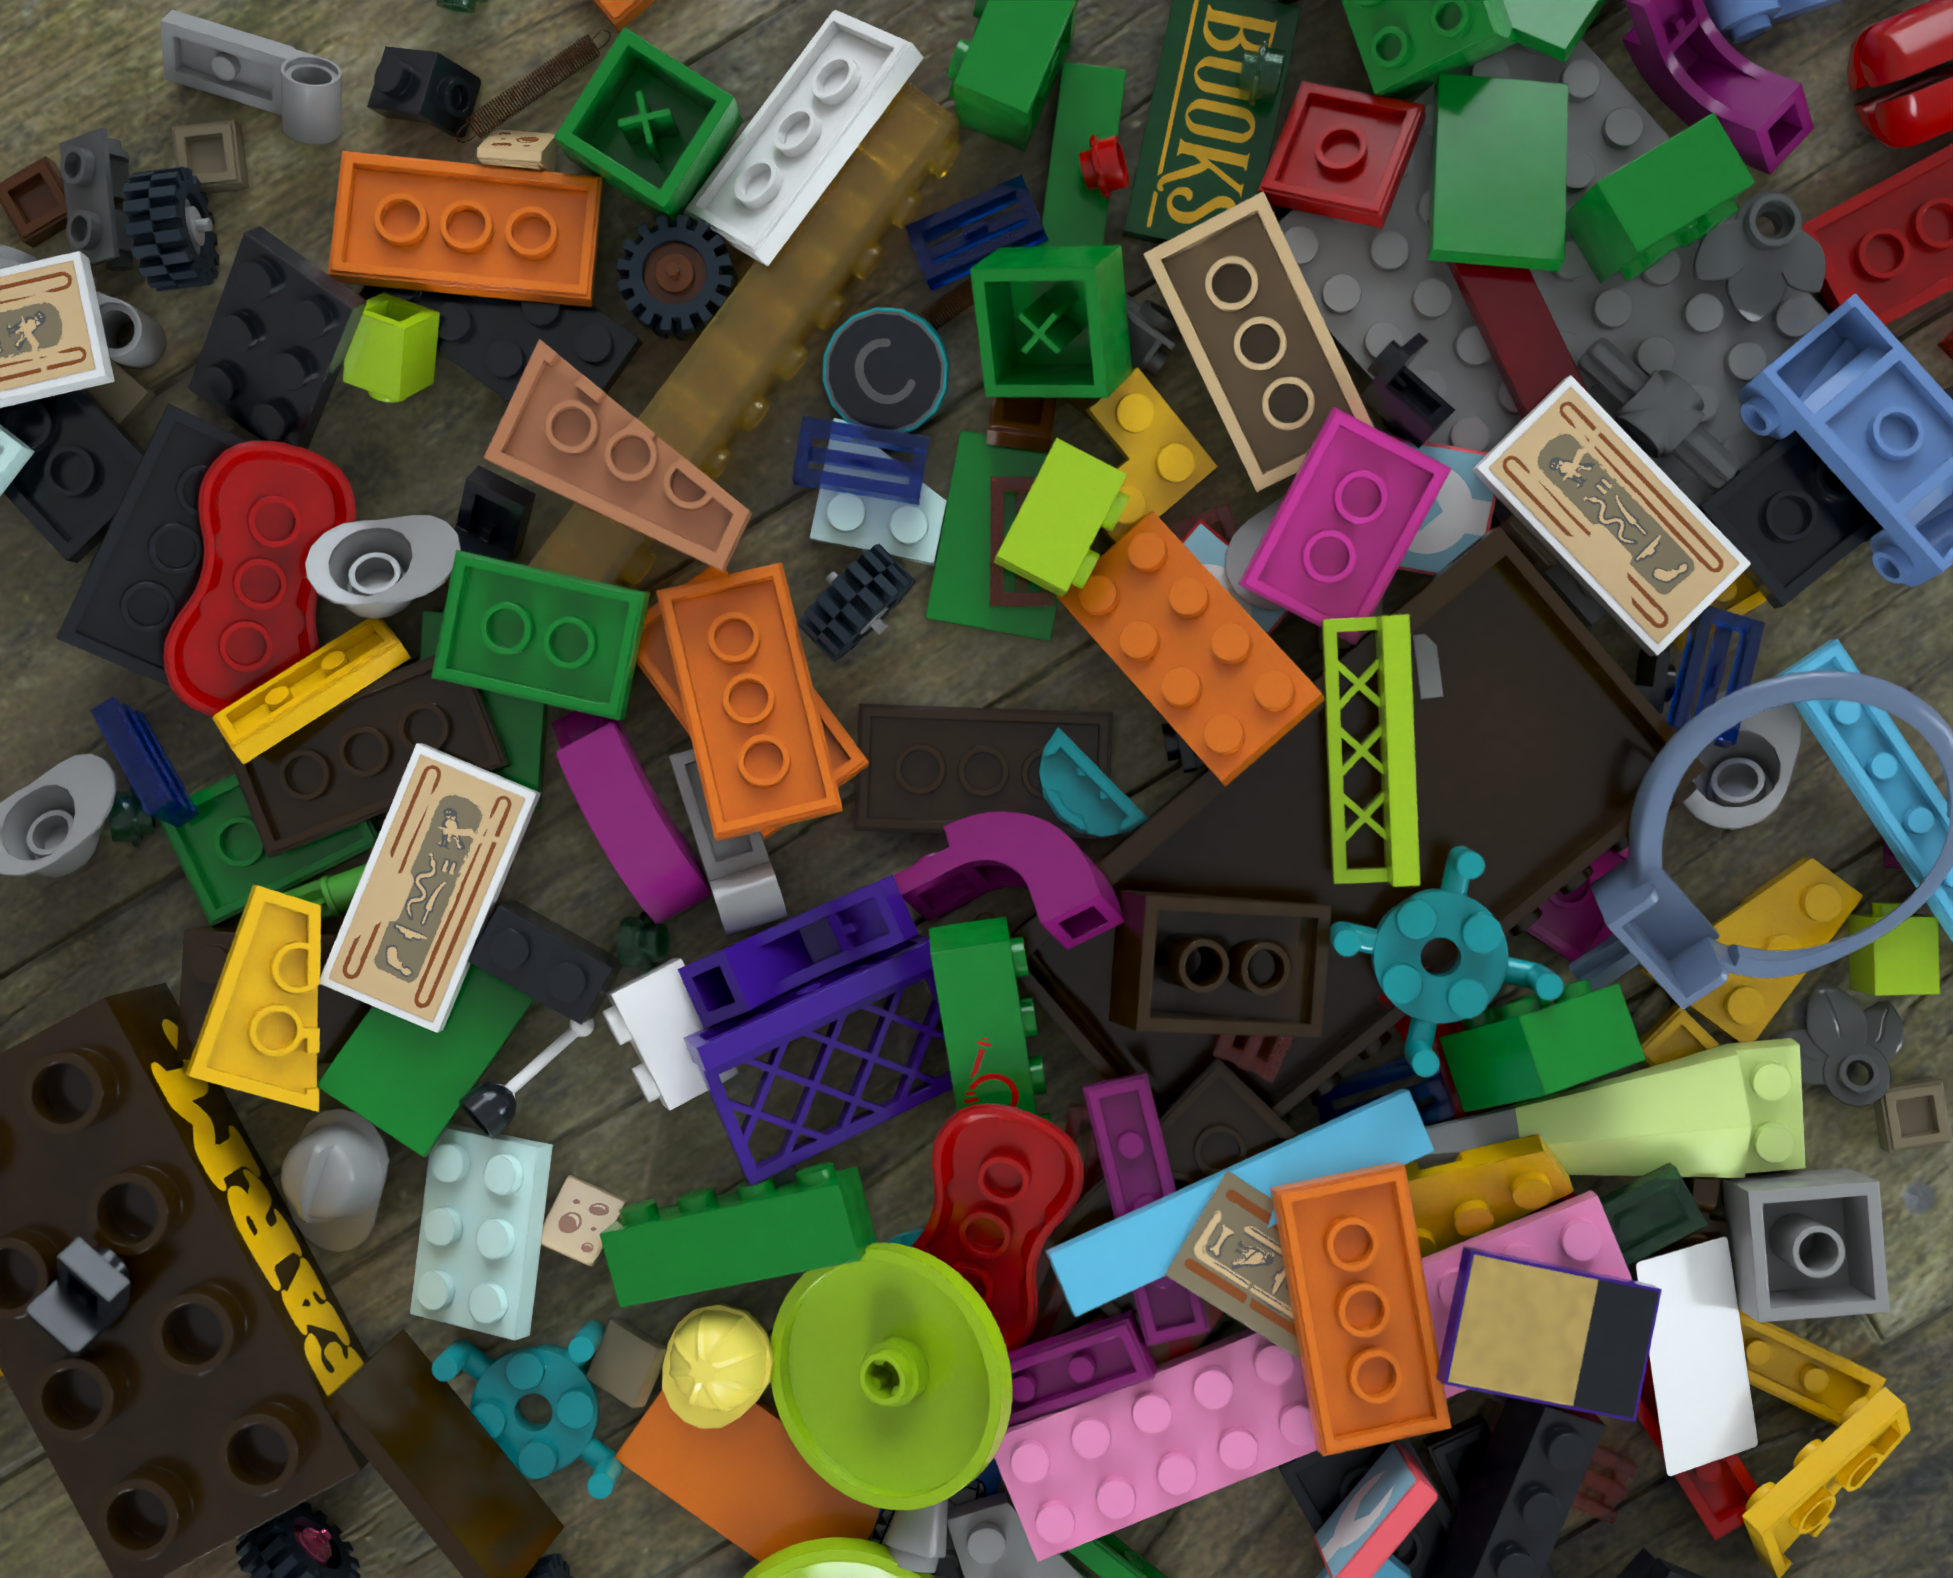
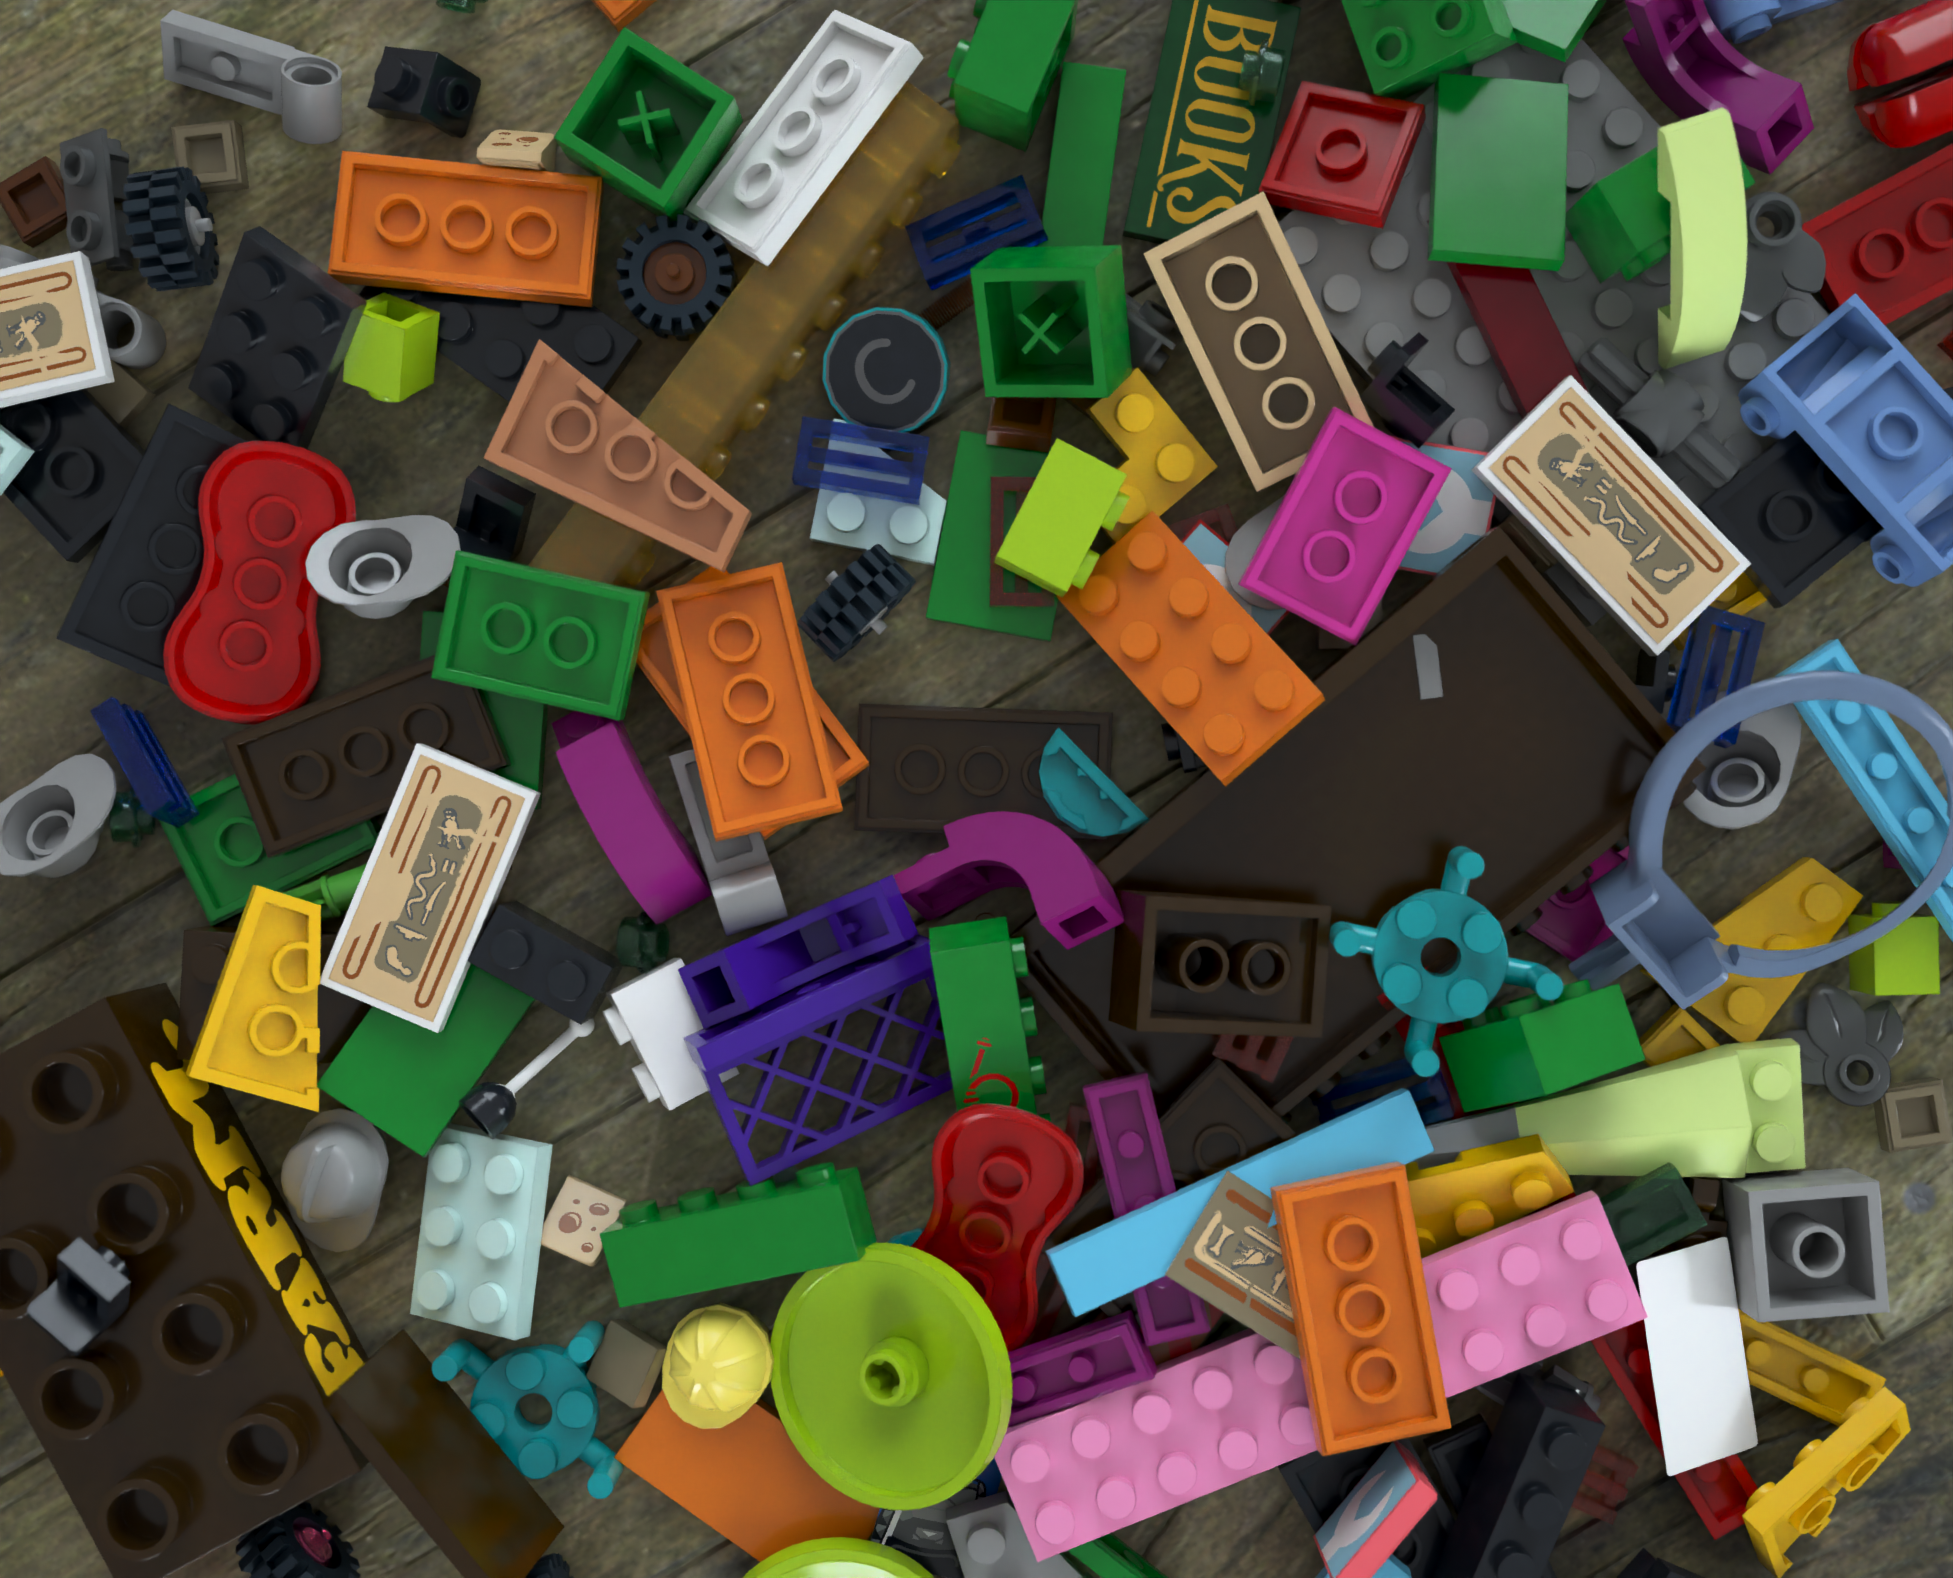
(310, 688): yellow tile -> none
(574, 54): reddish brown piece -> none
(919, 1537): light grey cone -> none
(1104, 165): red plate -> none
(1396, 750): lime fence -> none
(1549, 1334): tile -> none
(1708, 236): none -> yellowish green slope

